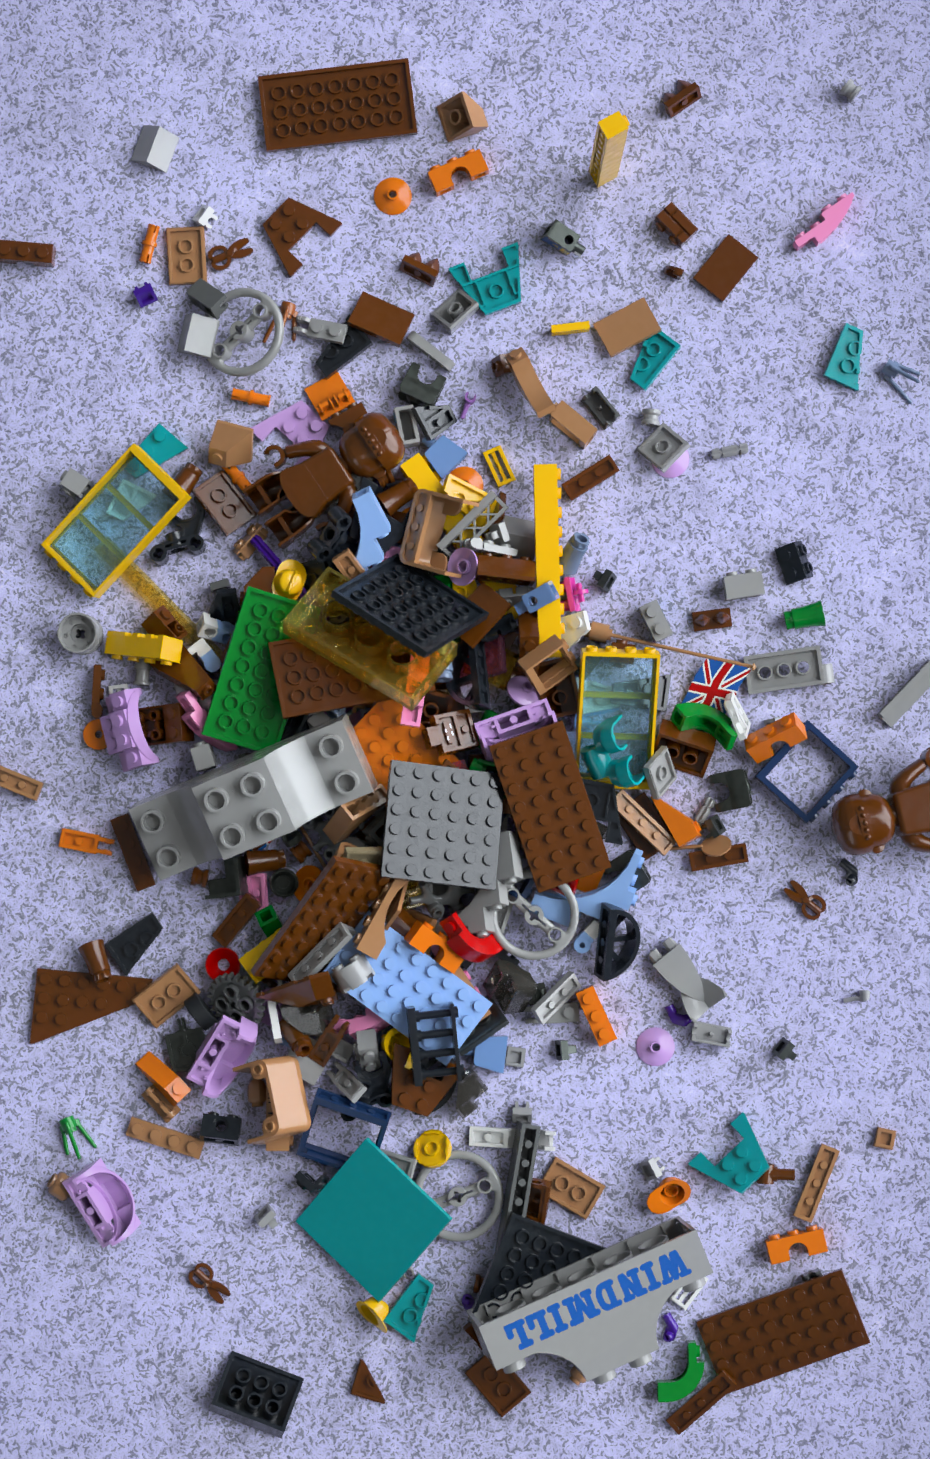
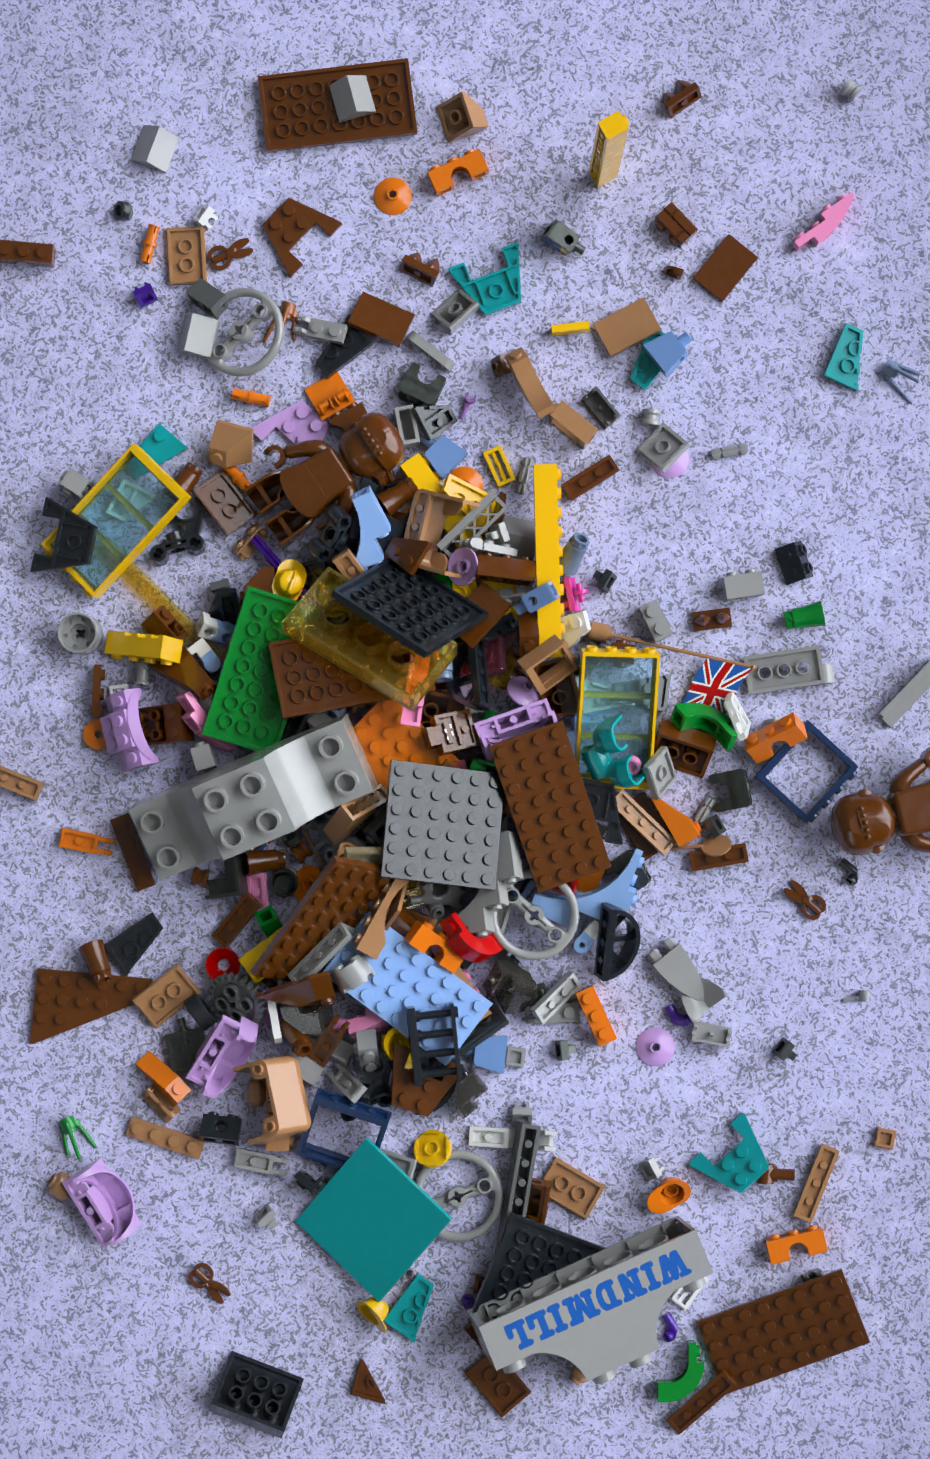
(73, 540): none -> black wing
(123, 210): none -> pearl dark grey tile
(258, 1161): none -> light grey hinge
(352, 97): none -> light grey slope
(407, 553): none -> reddish brown wing
(524, 475): none -> light grey axle
(634, 765): none -> bright pink tile
(668, 351): none -> medium blue torso

